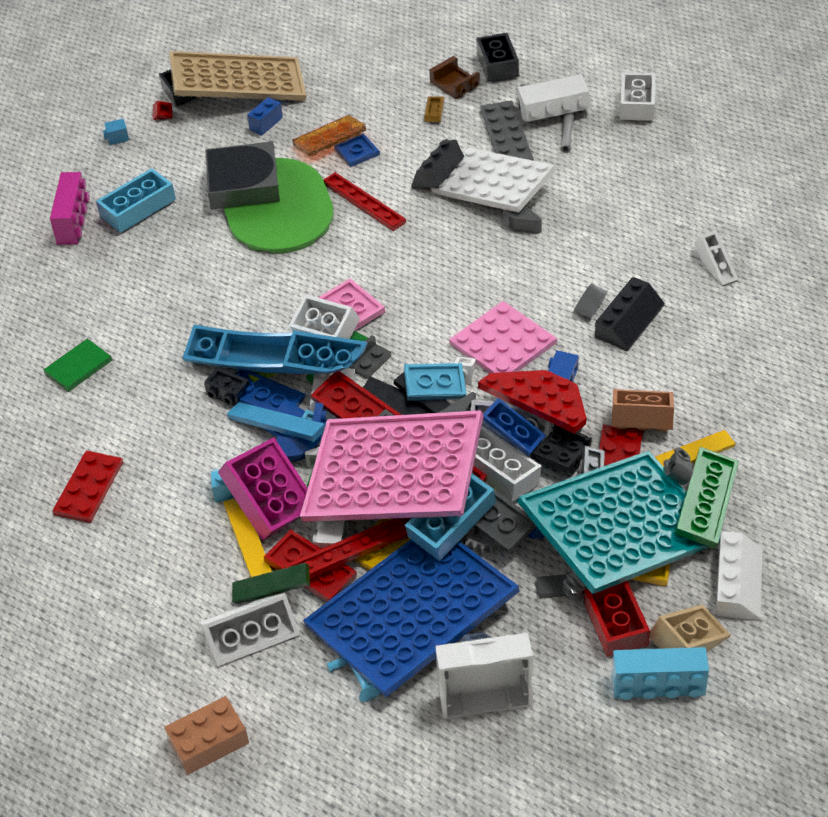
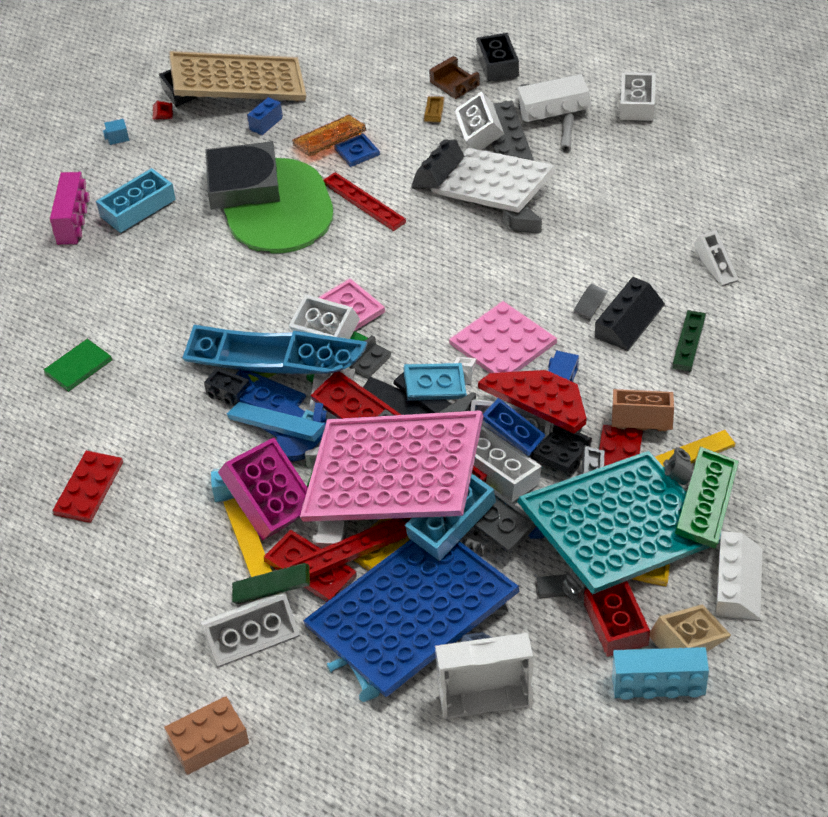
(479, 122): none -> white brick
(689, 341): none -> dark green plate

